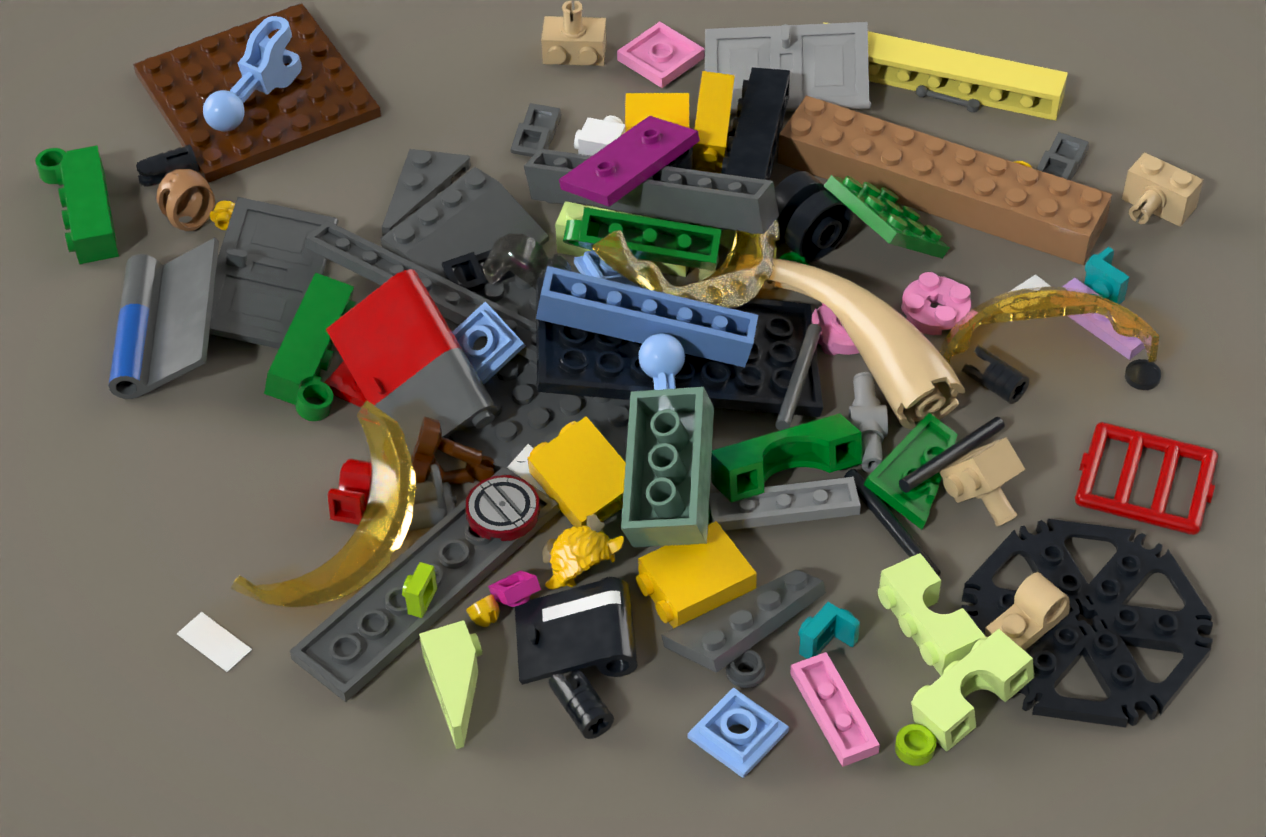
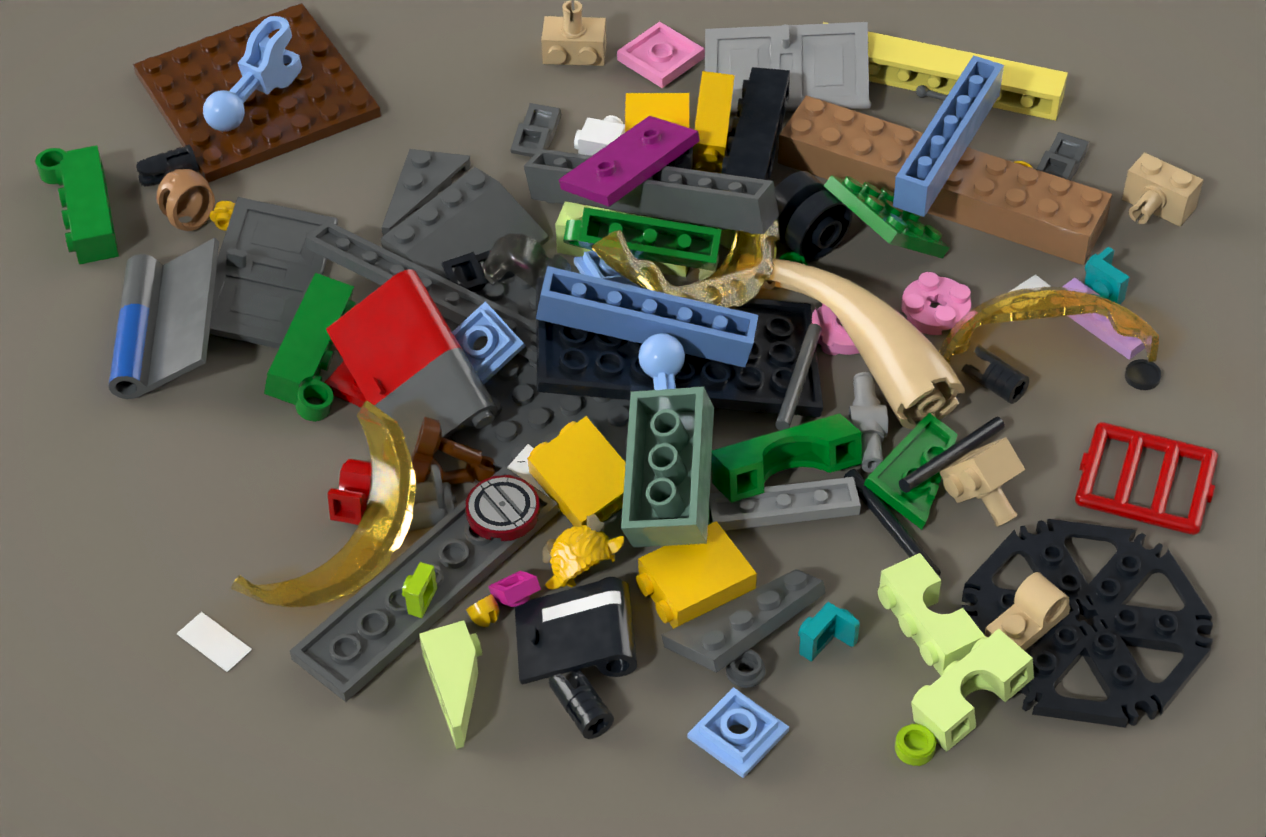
(834, 709): bright pink plate -> none
(947, 136): none -> medium blue brick

